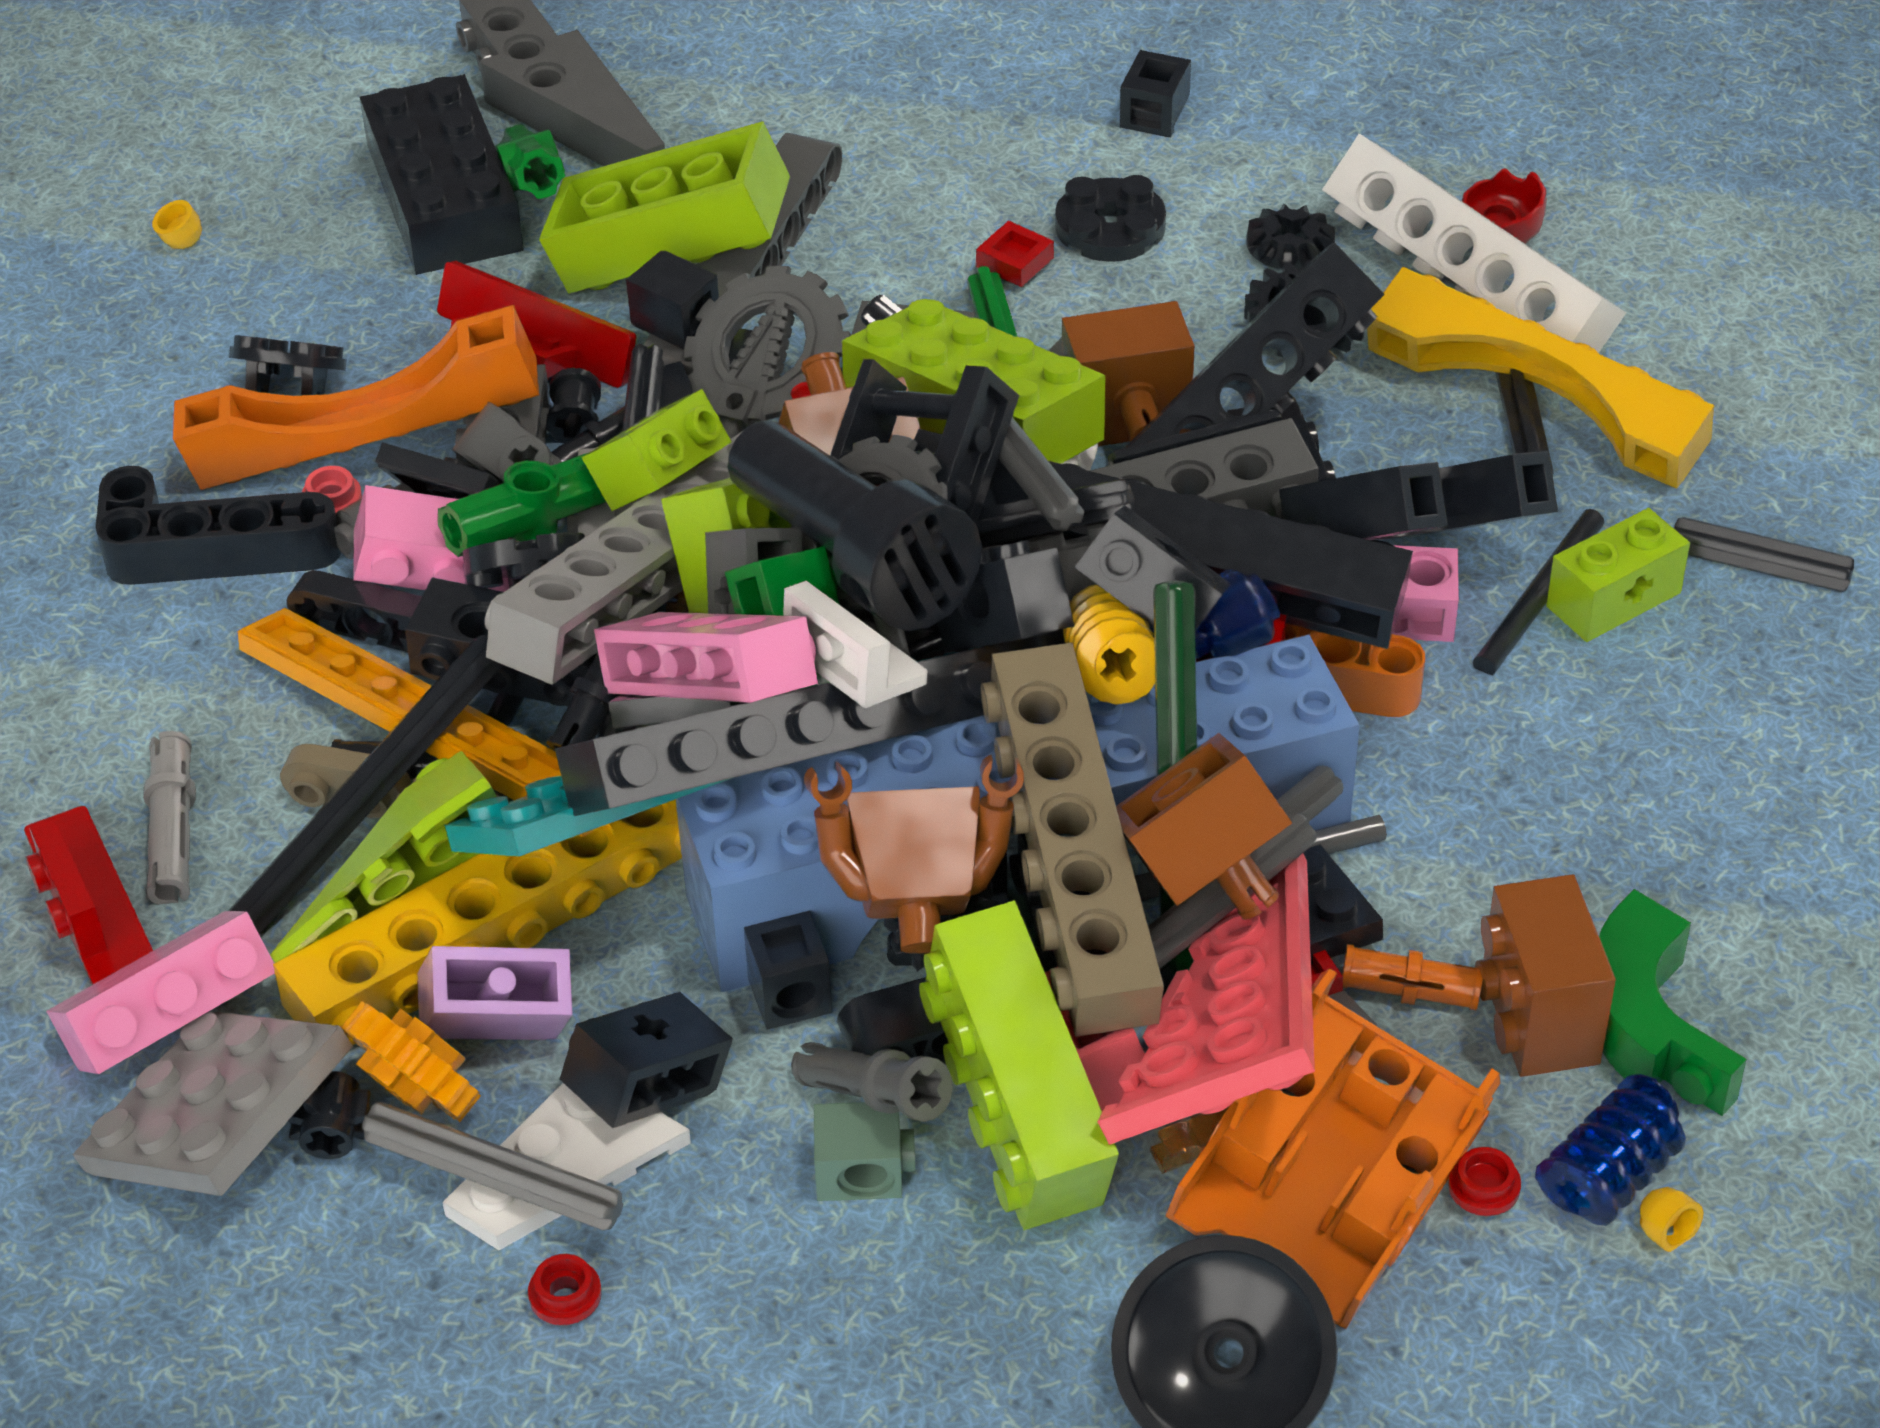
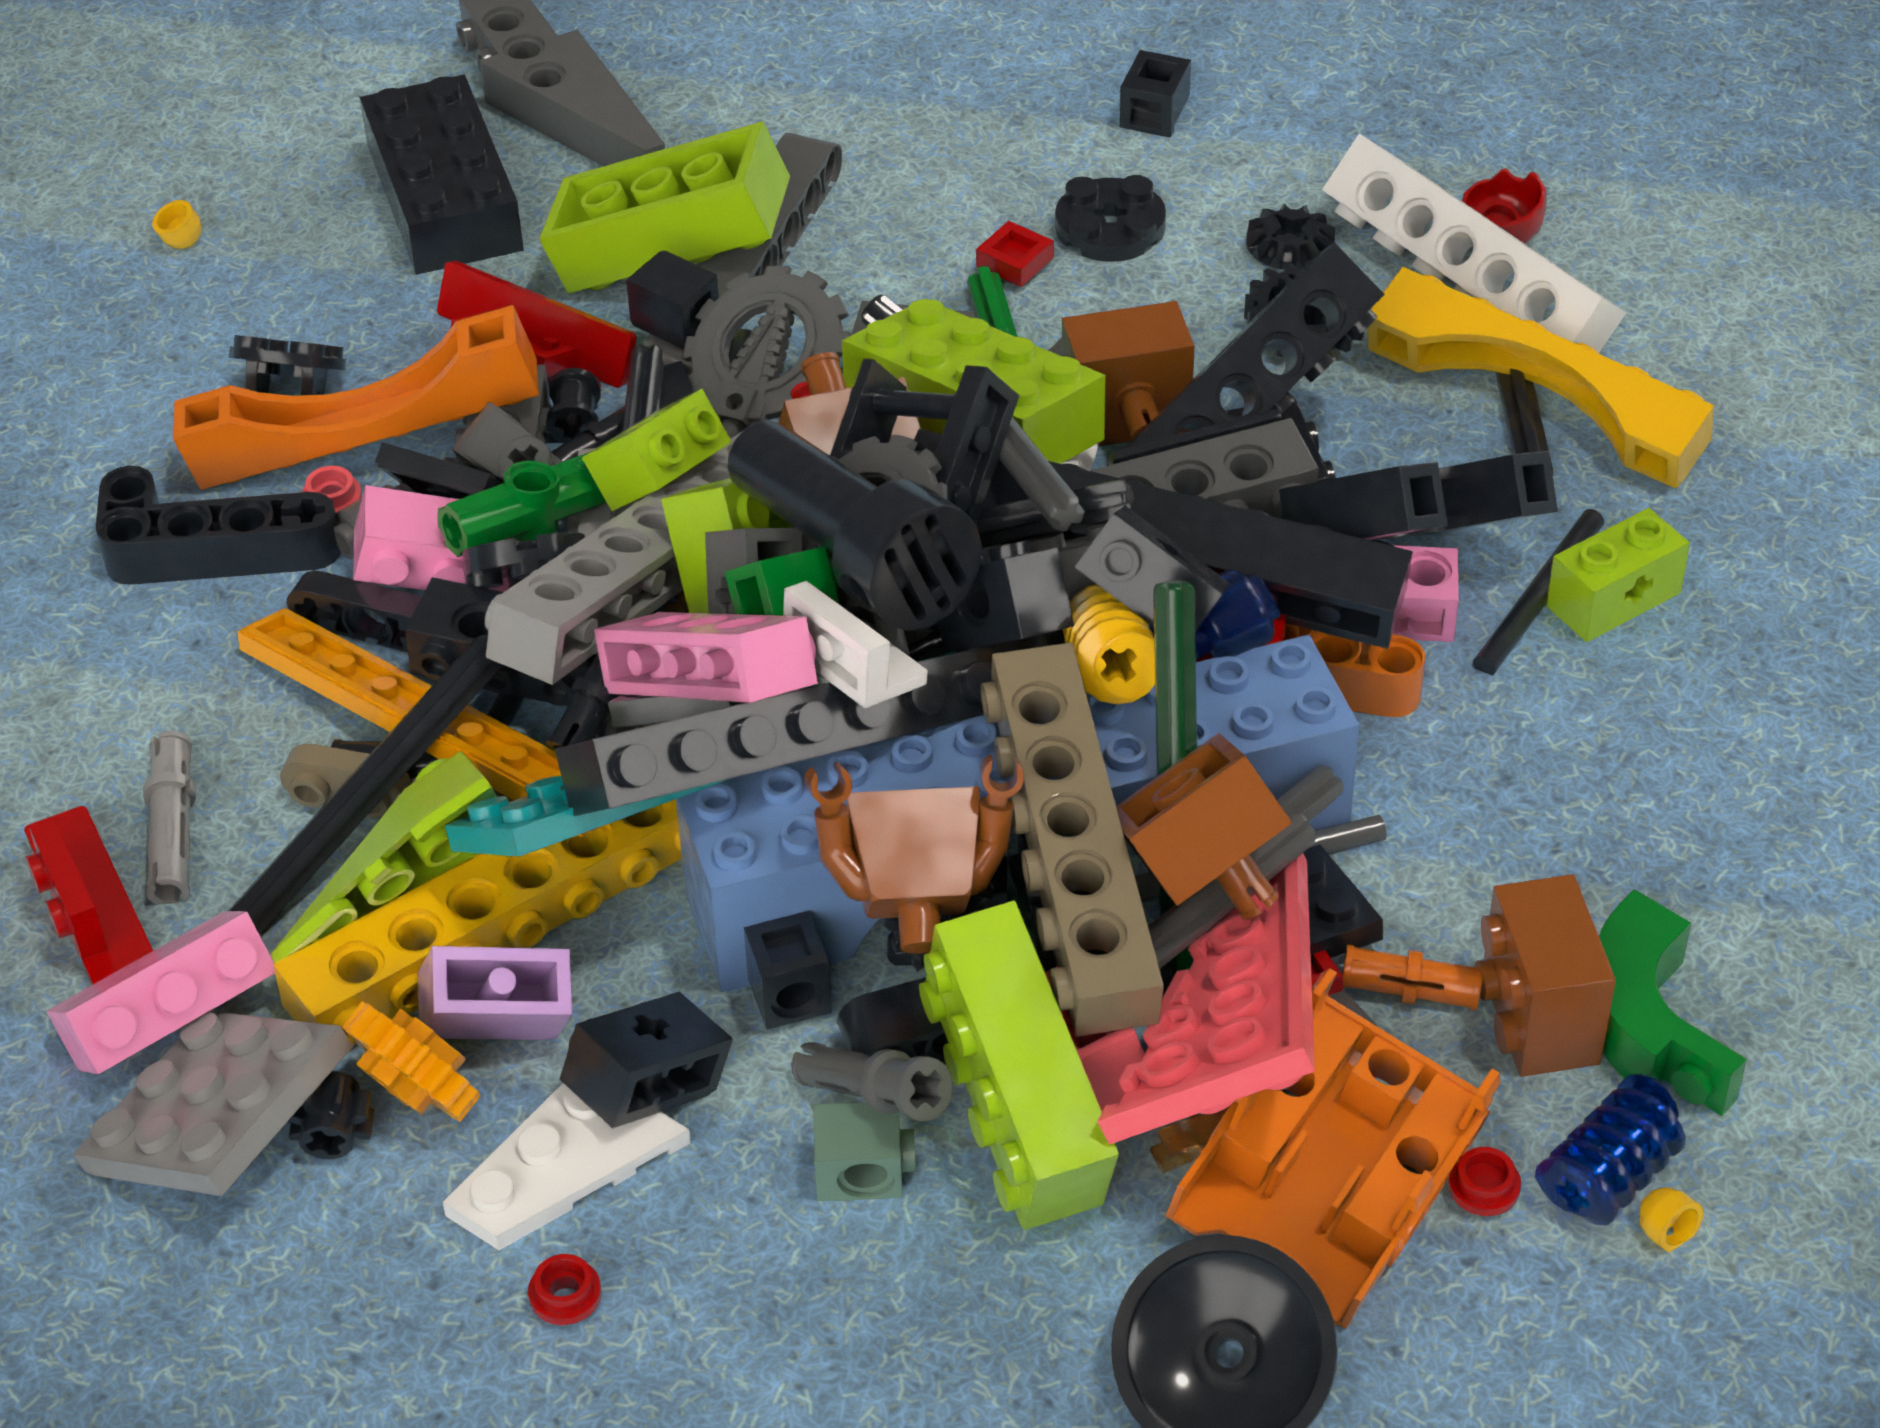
(493, 1166): axle -> none
(531, 161): green piece -> none
(1766, 554): black axle -> none

